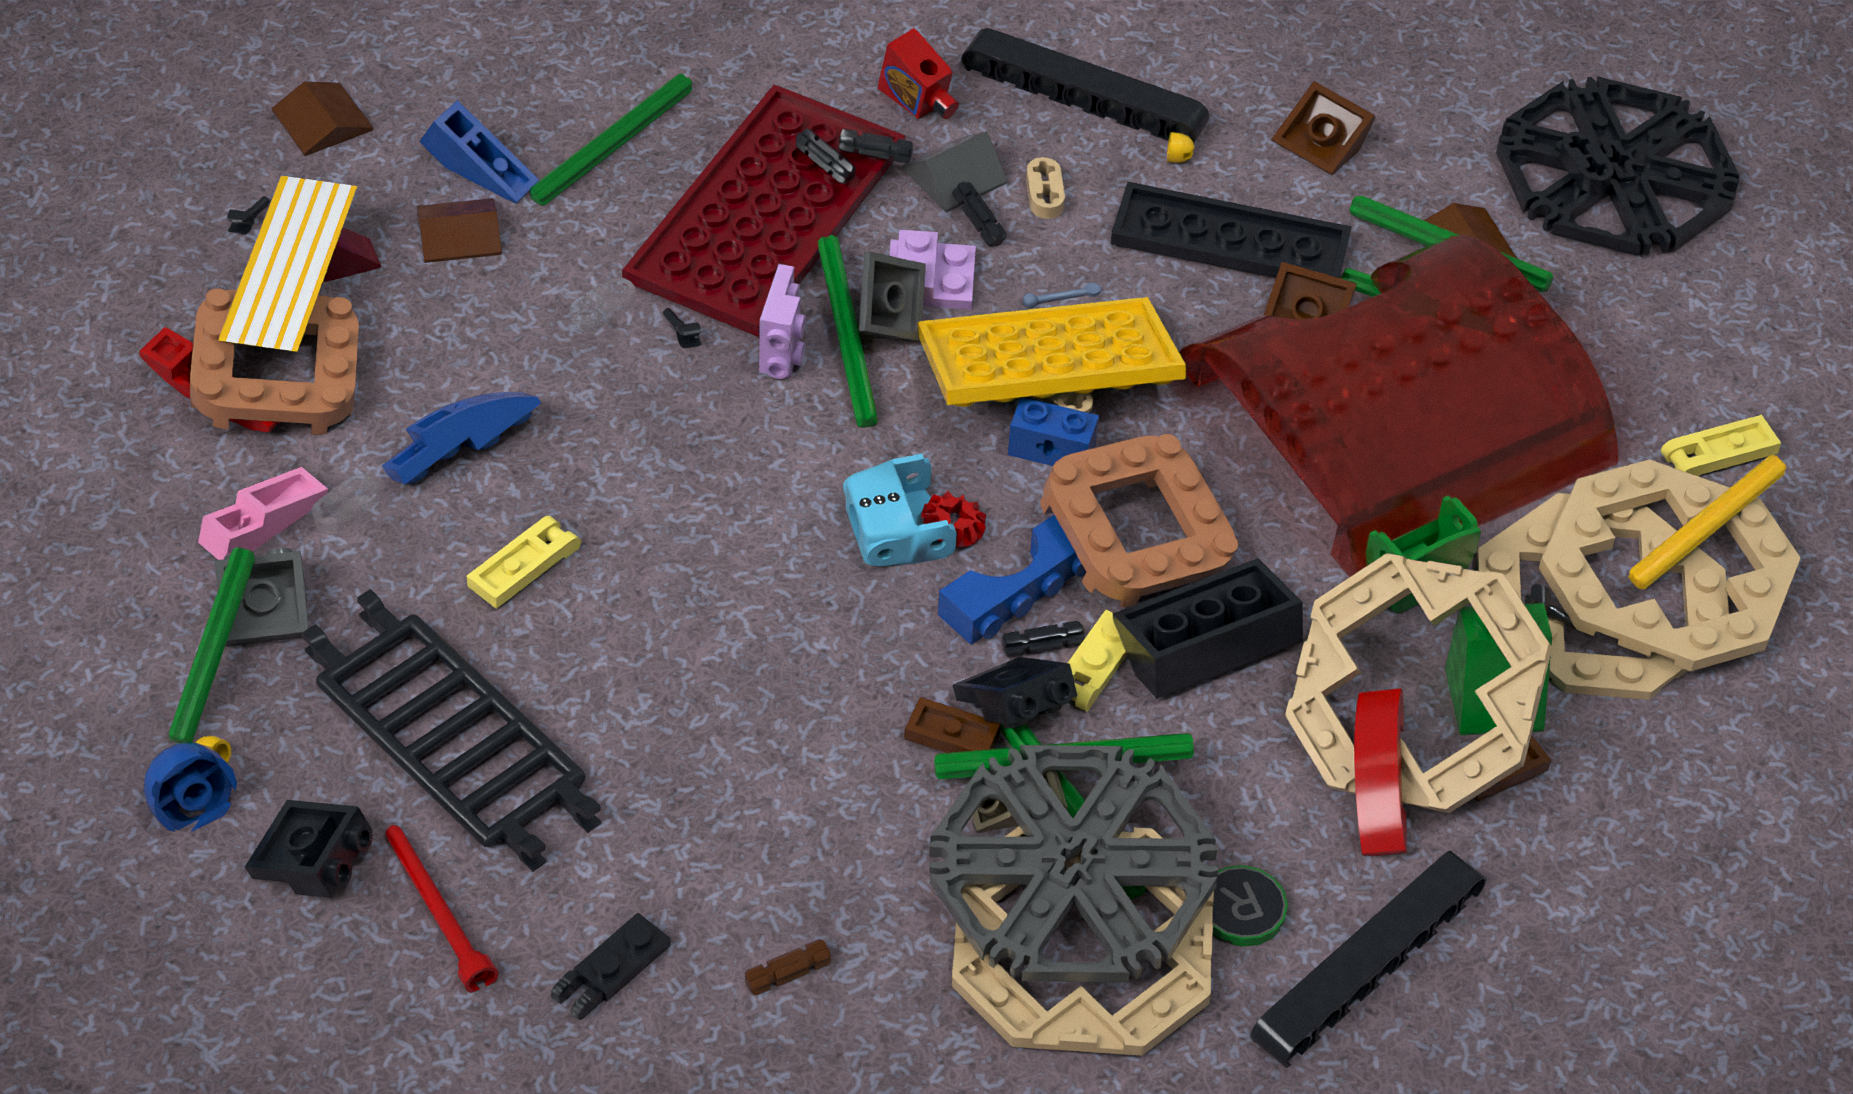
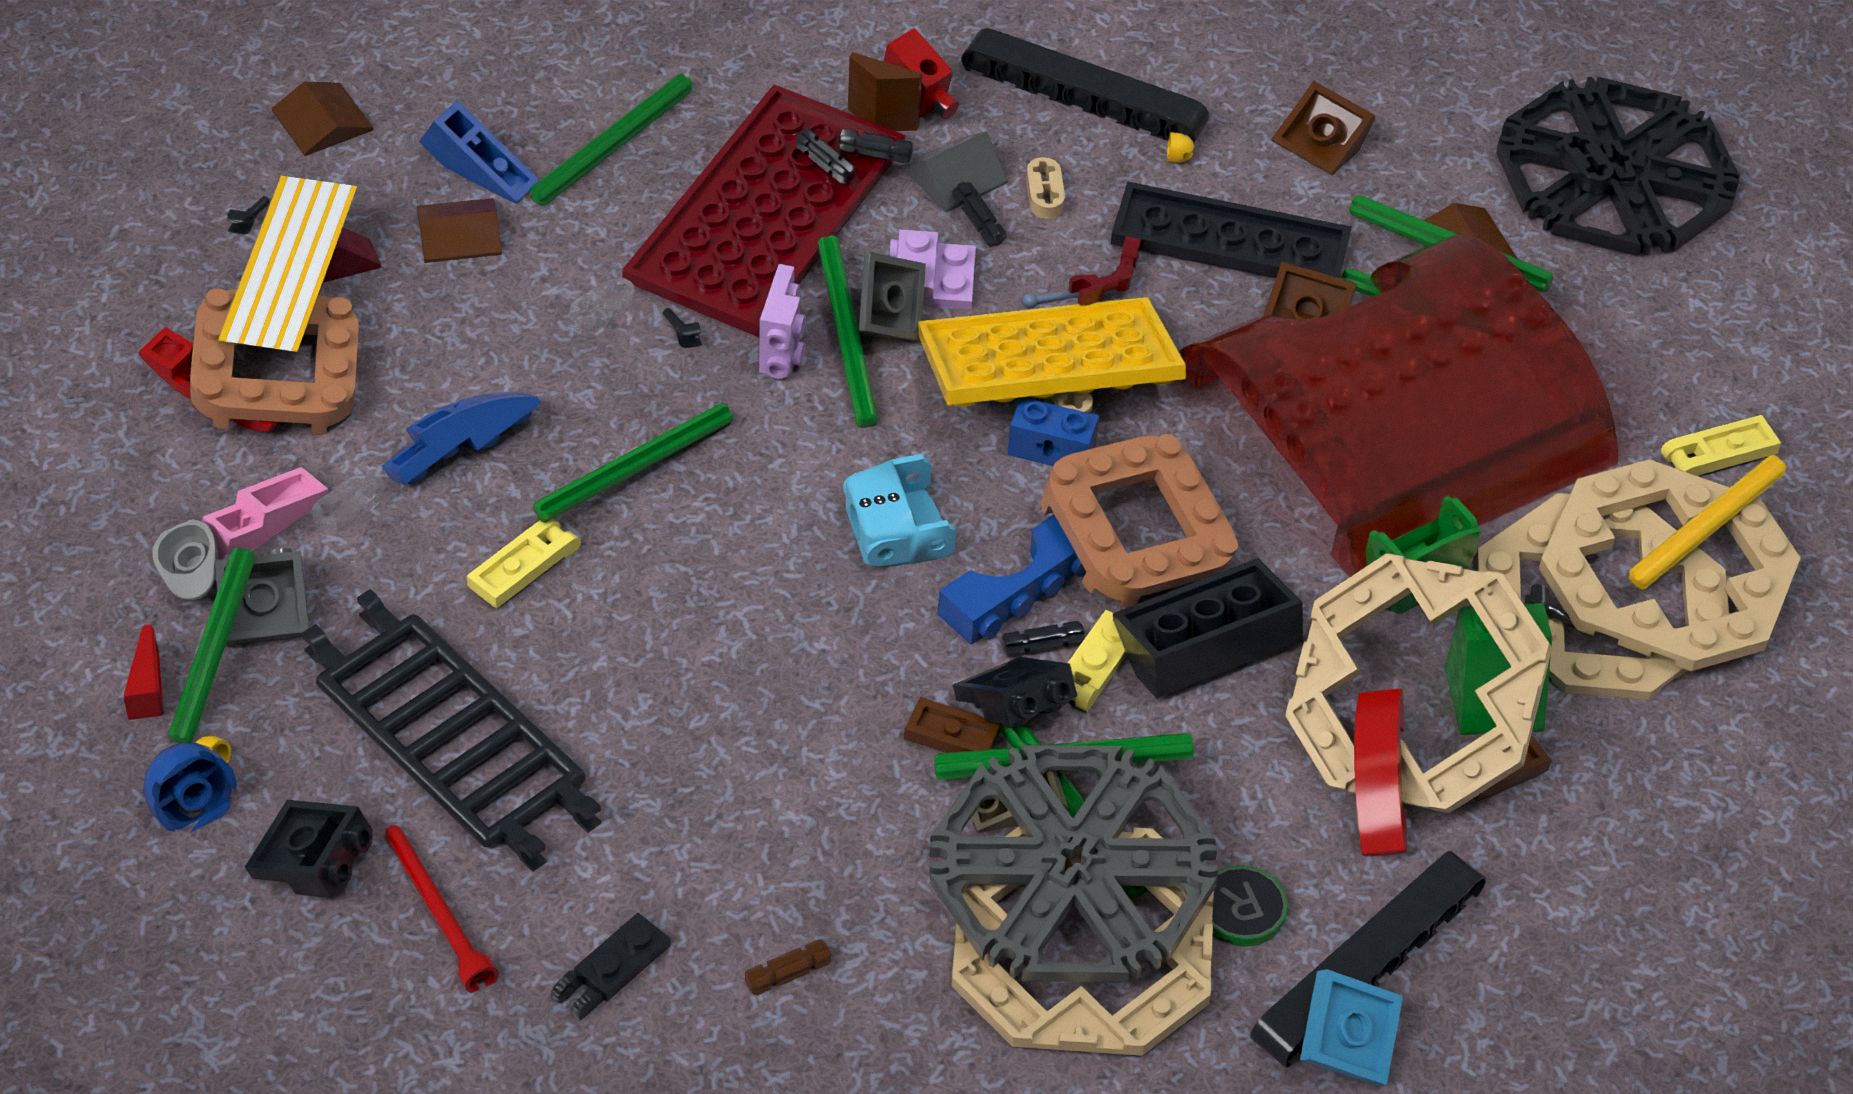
(144, 686): none -> red slope
(188, 545): none -> light grey piece
(632, 462): none -> green axle
(884, 93): none -> reddish brown slope
(970, 524): red gear -> none
(1093, 288): none -> dark red piece
(1351, 1028): none -> dark azure plate

